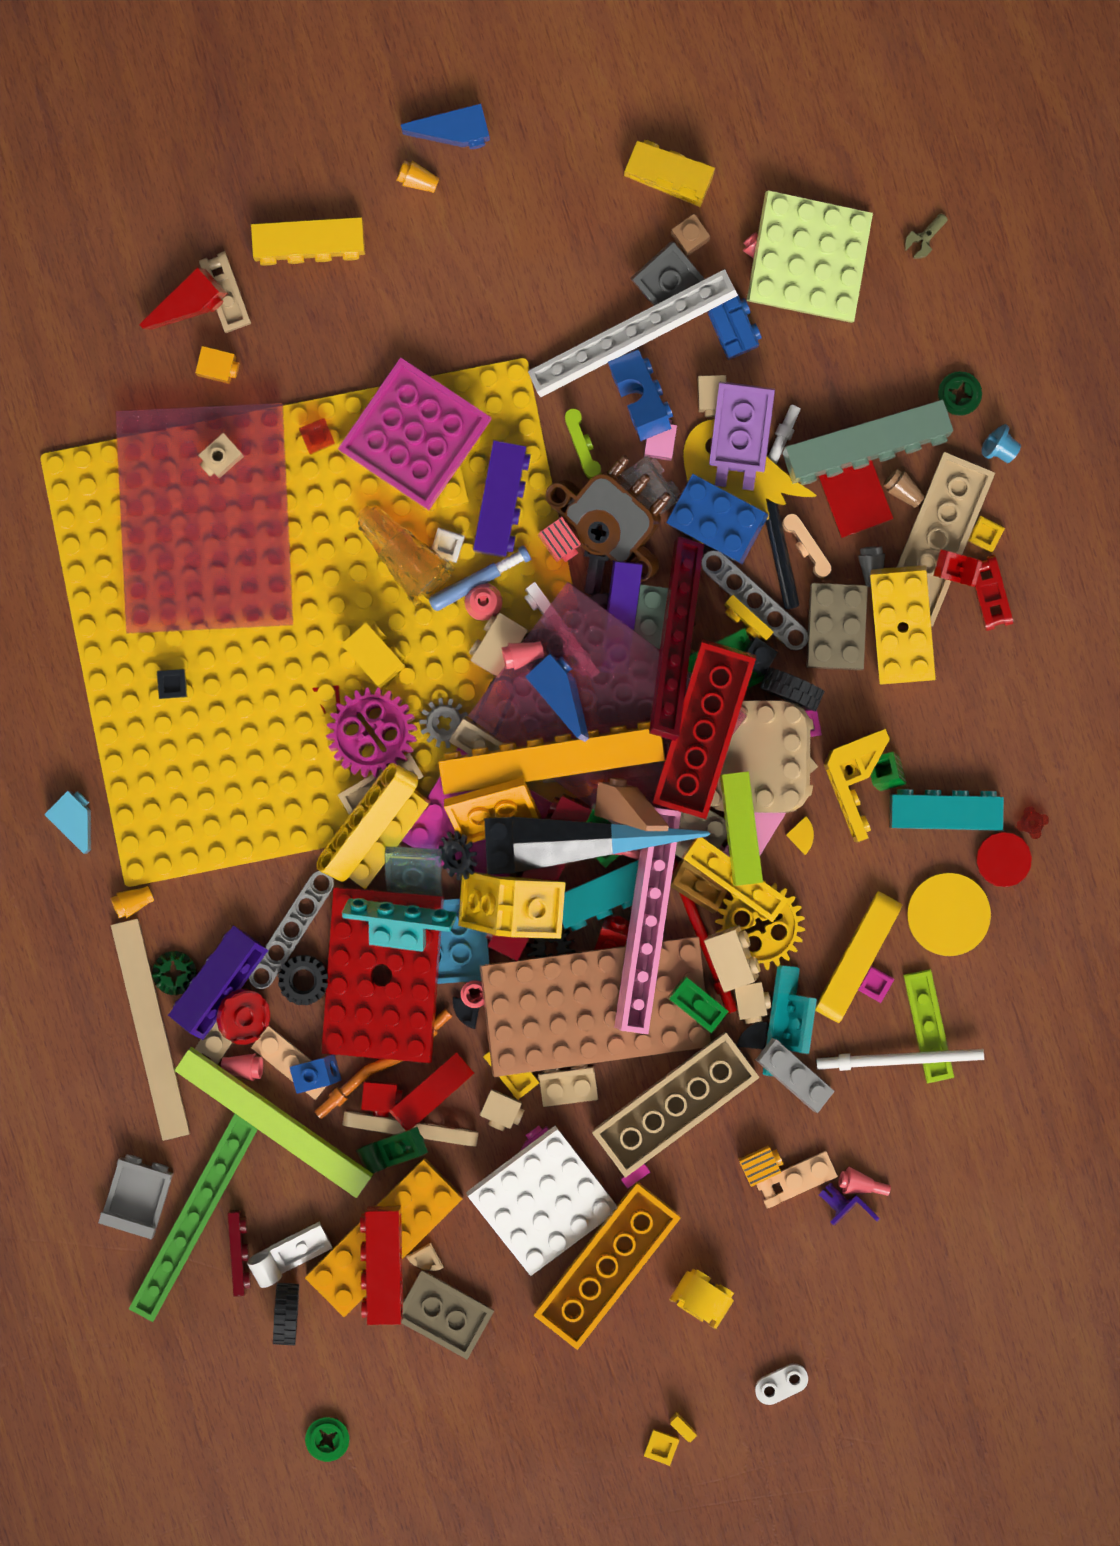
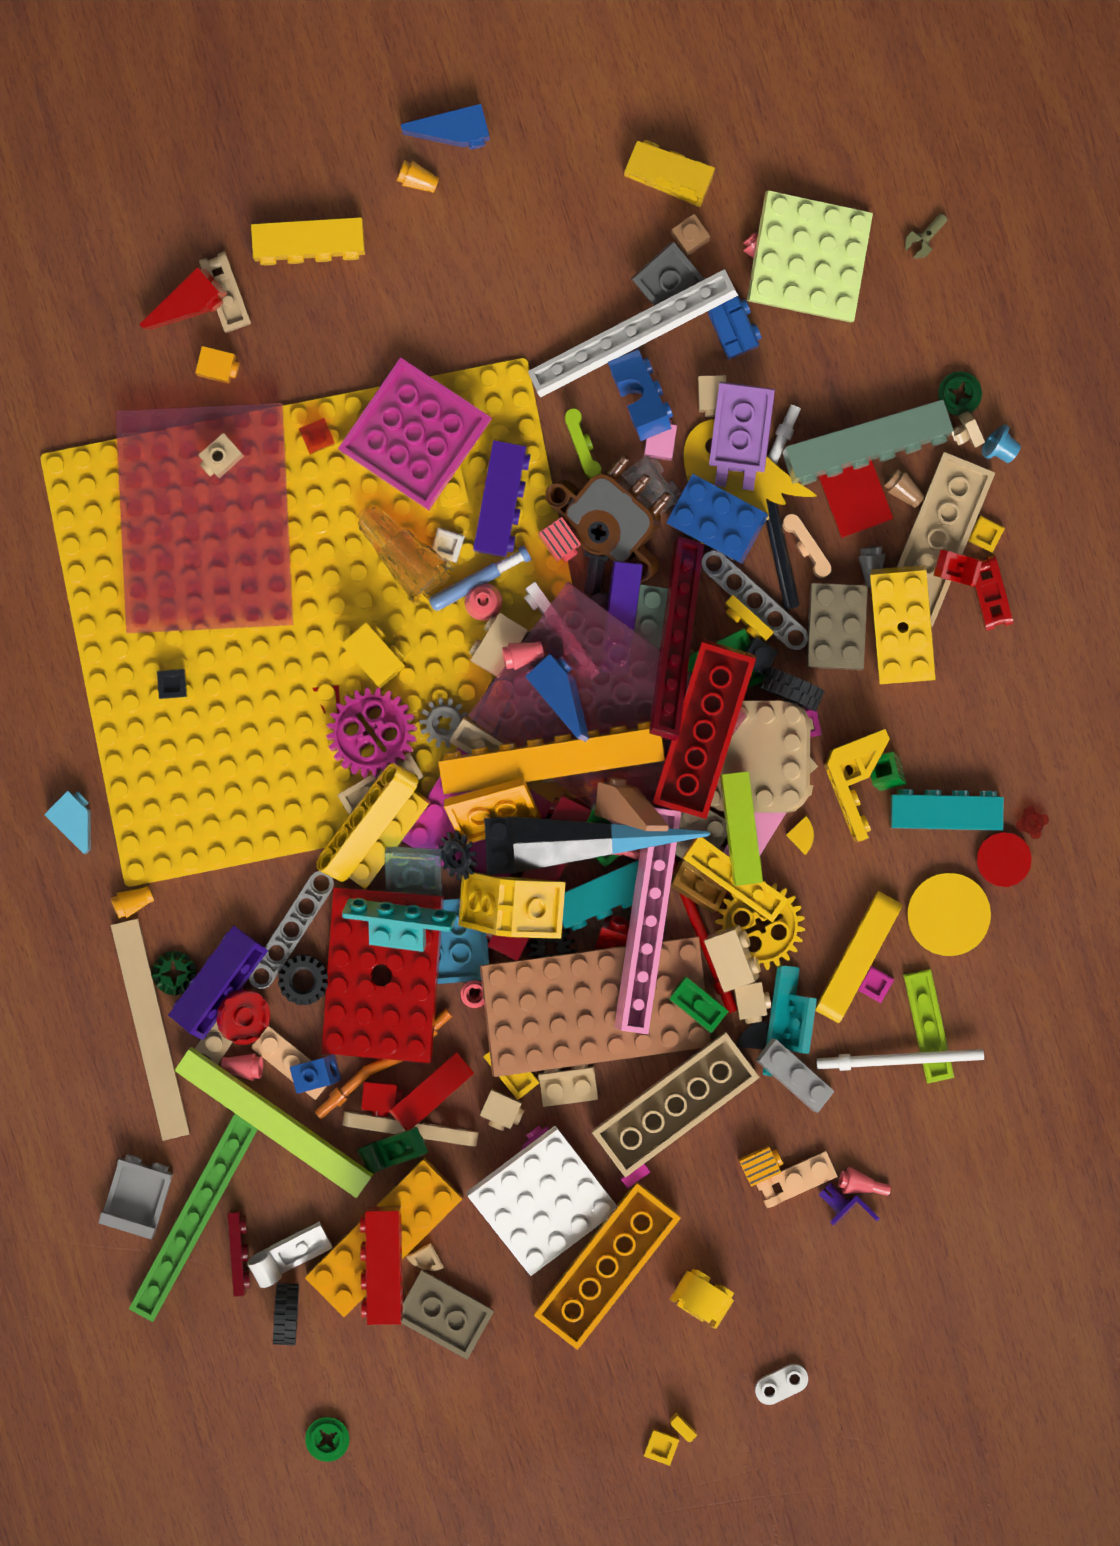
(465, 1014): black tile -> none
(967, 431): none -> tan tile

